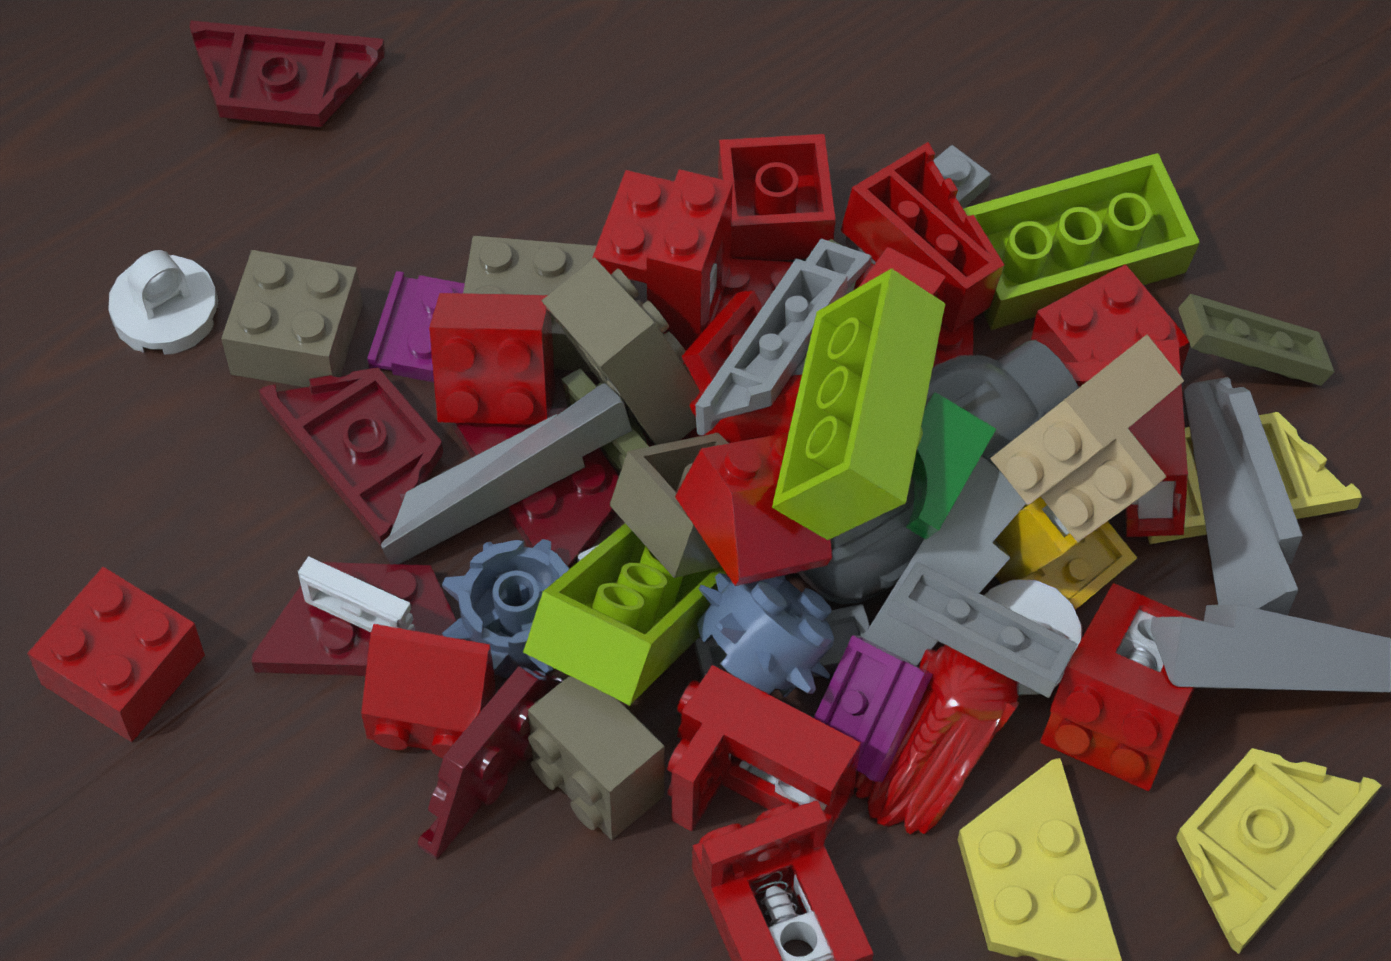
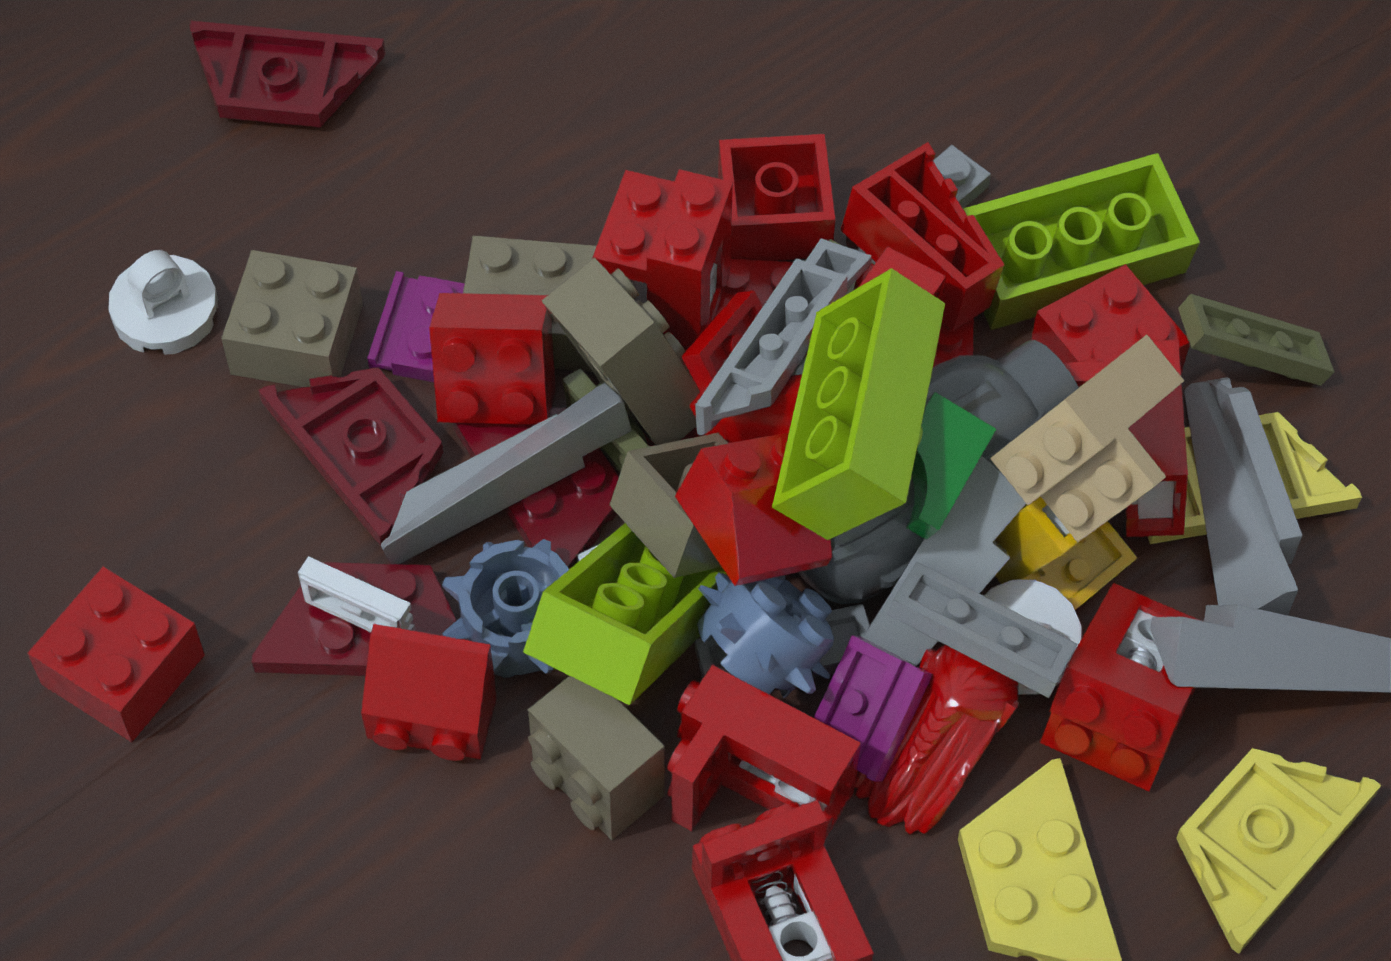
(481, 758): dark red wing -> none

